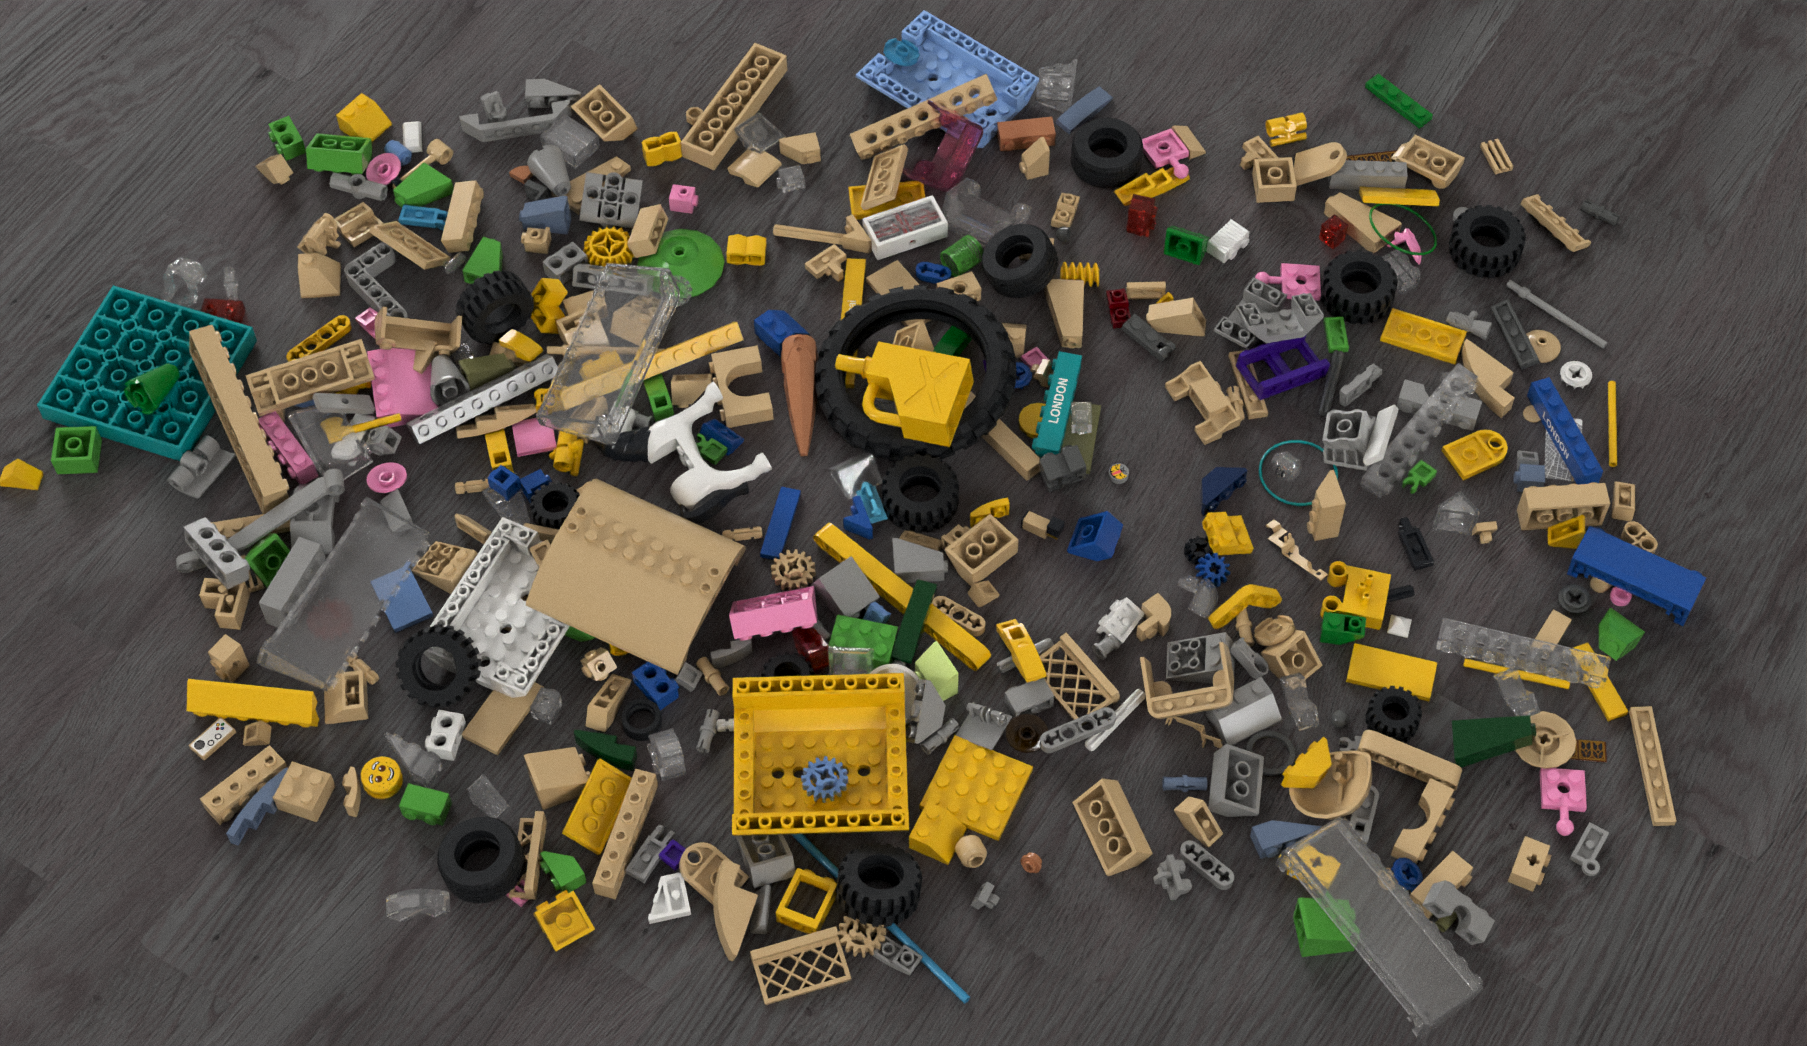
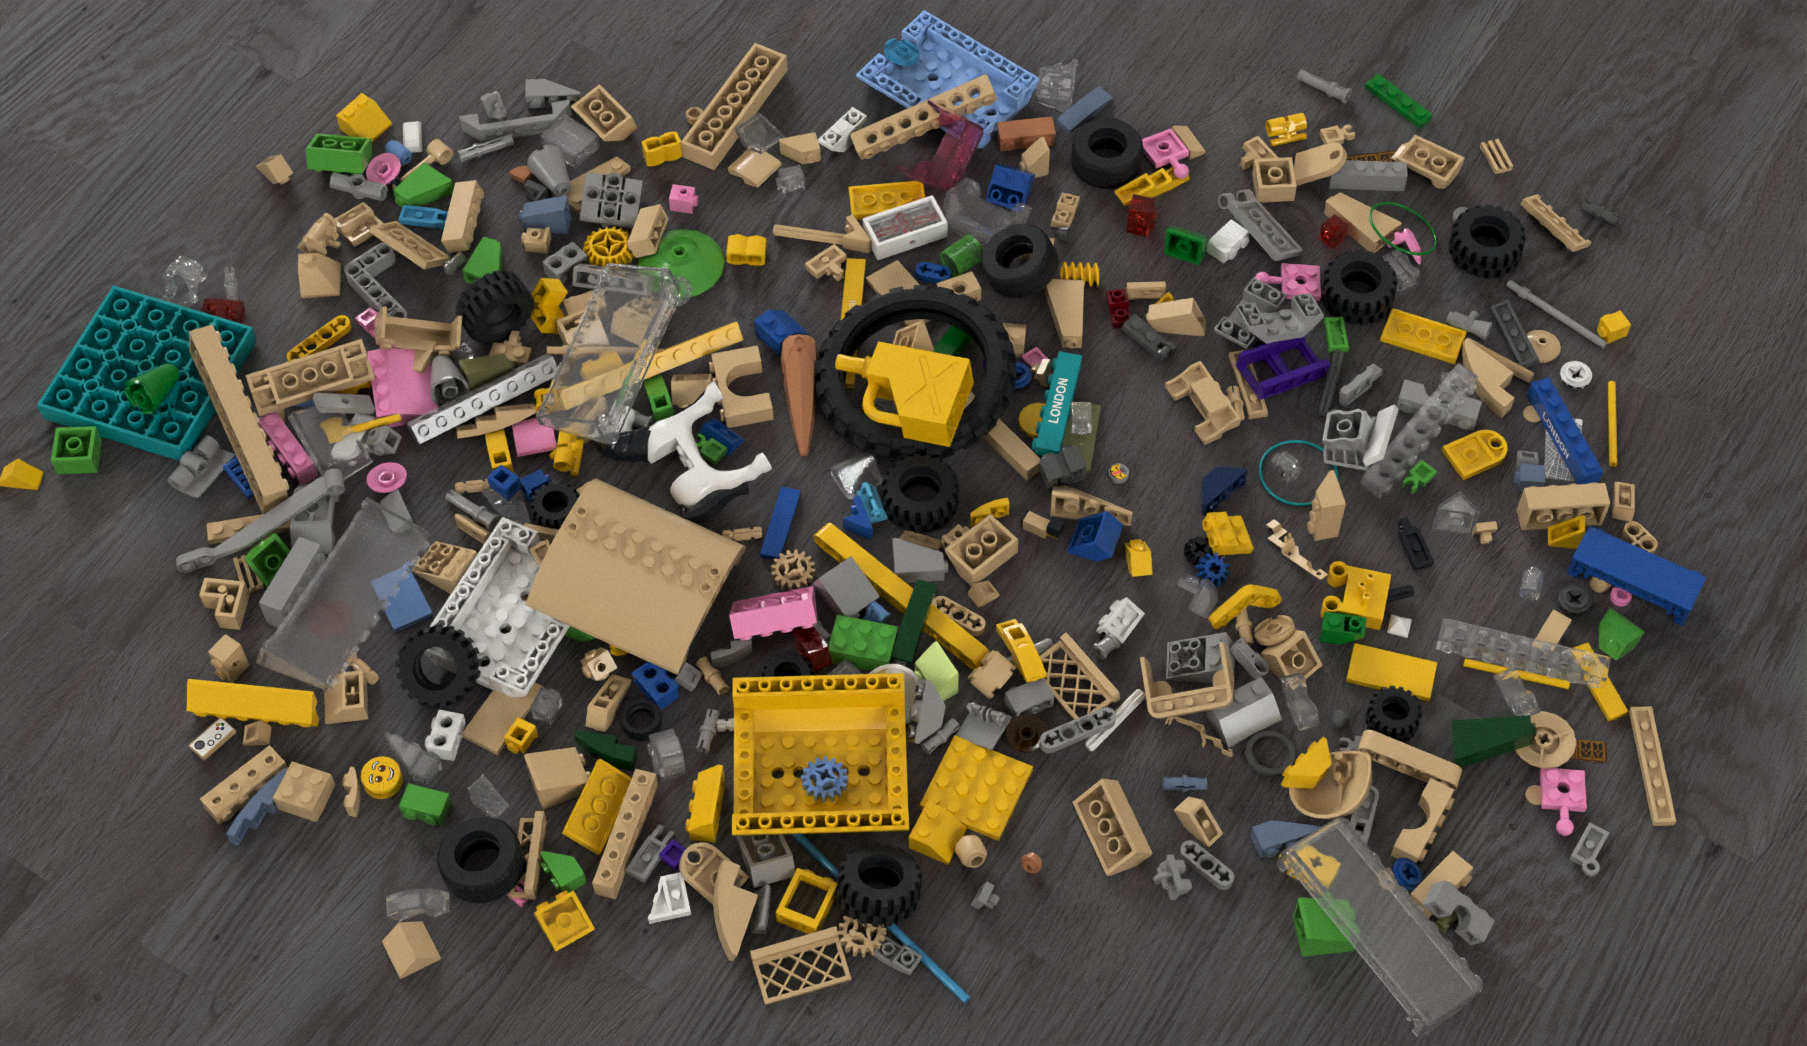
(216, 553): light grey brick -> none
(232, 469): none -> blue slope
(287, 138): bright green brick -> none
(410, 948): none -> tan slope
(479, 514): none -> light grey pin
(484, 148): none -> light grey pin
(520, 730): none -> yellow brick
(522, 345): yellow slope -> none
(706, 805): none -> yellow slope
(838, 136): none -> white slope
(850, 660): clear slope -> none
(884, 177): tan tile -> none
(991, 674): none -> tan brick
(1009, 186): none -> blue slope
(1075, 504): none -> tan wedge
(1138, 558): none -> yellow slope
(1157, 618): tan brick -> none
(1236, 782): light grey slope -> none
(1261, 225): none -> light grey hinge
(1332, 89): none -> light grey pin
(1334, 134): none -> tan plate
(1399, 196): yellow tile -> none
(1518, 370): none -> tan axle
(1525, 874): tan brick -> none
(1531, 583): none -> clear brick
(1533, 795): none -> tan piece
(1613, 326): none -> yellow brick

